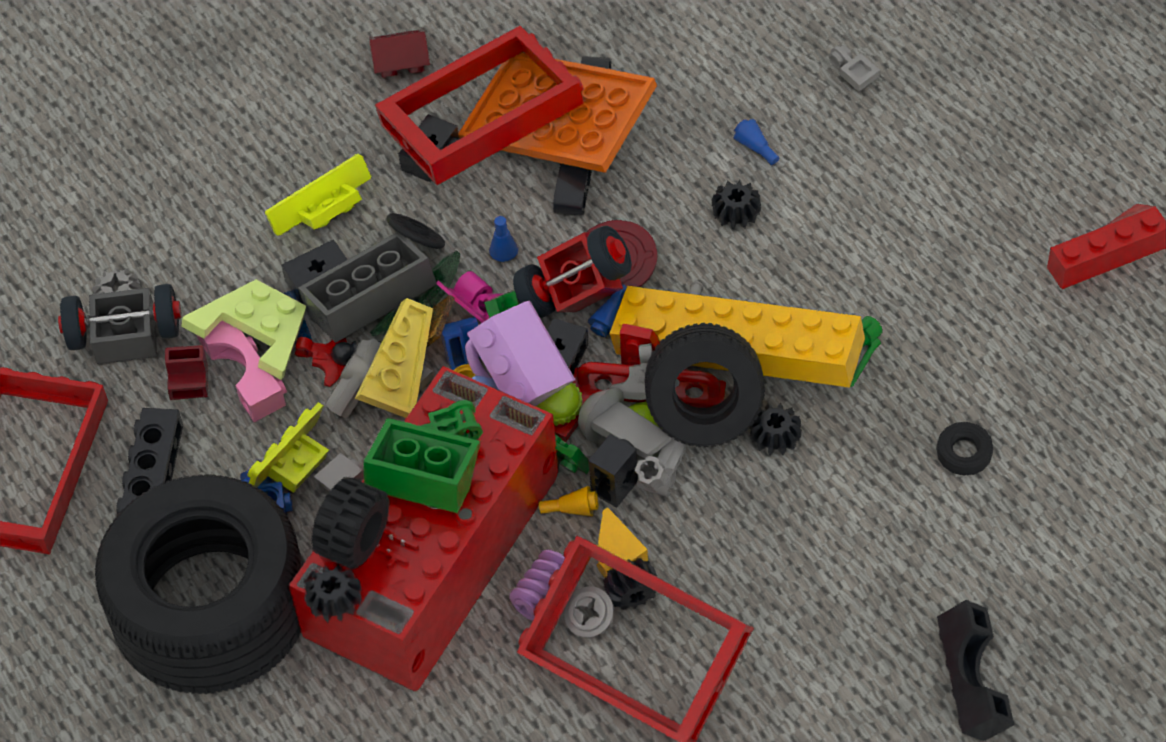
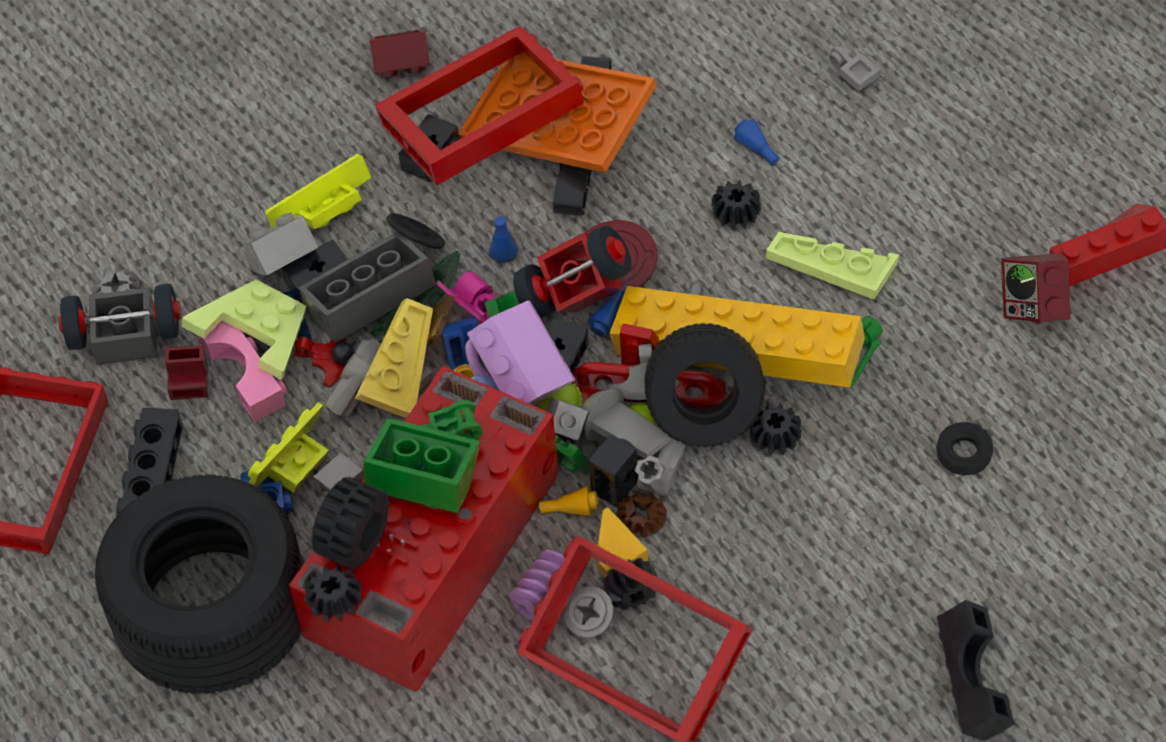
(279, 245): none -> light grey slope
(567, 418): none -> light grey brick
(638, 524): none -> reddish brown gear
(846, 268): none -> yellowish green wing
(1036, 287): none -> dark red slope

